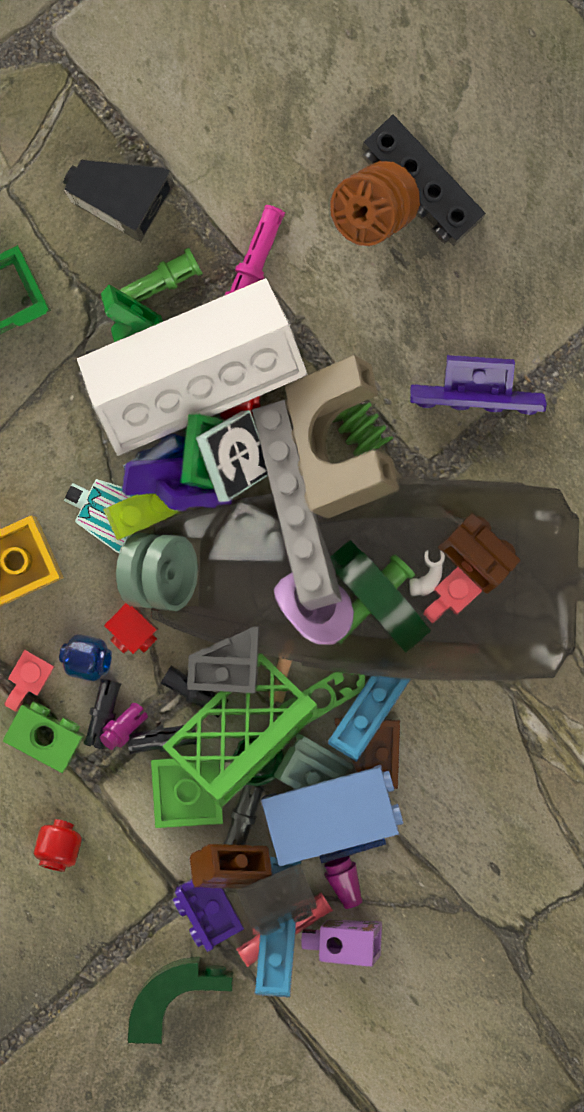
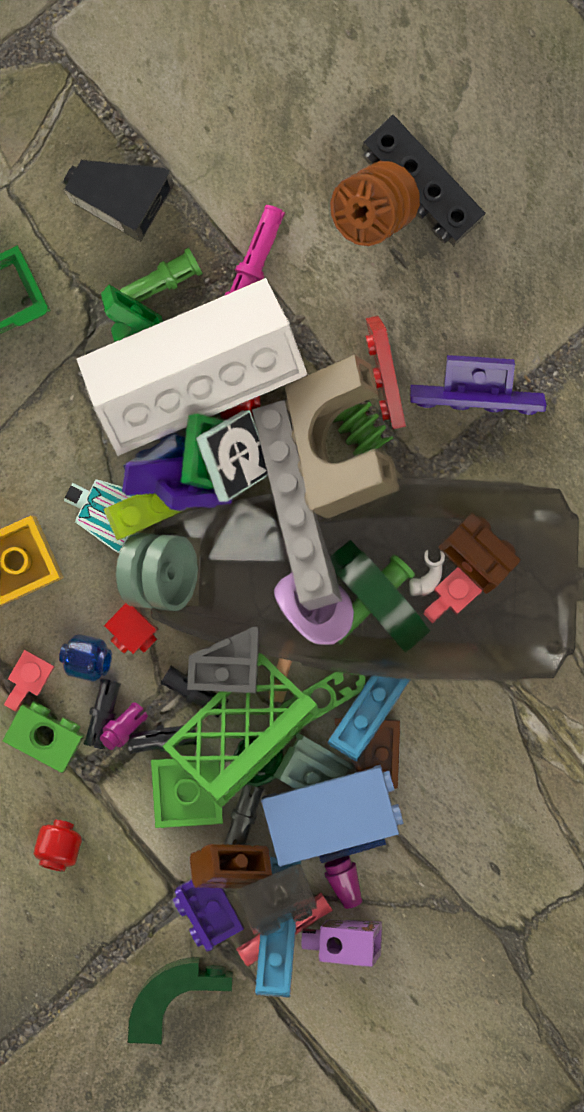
(384, 374): none -> wing

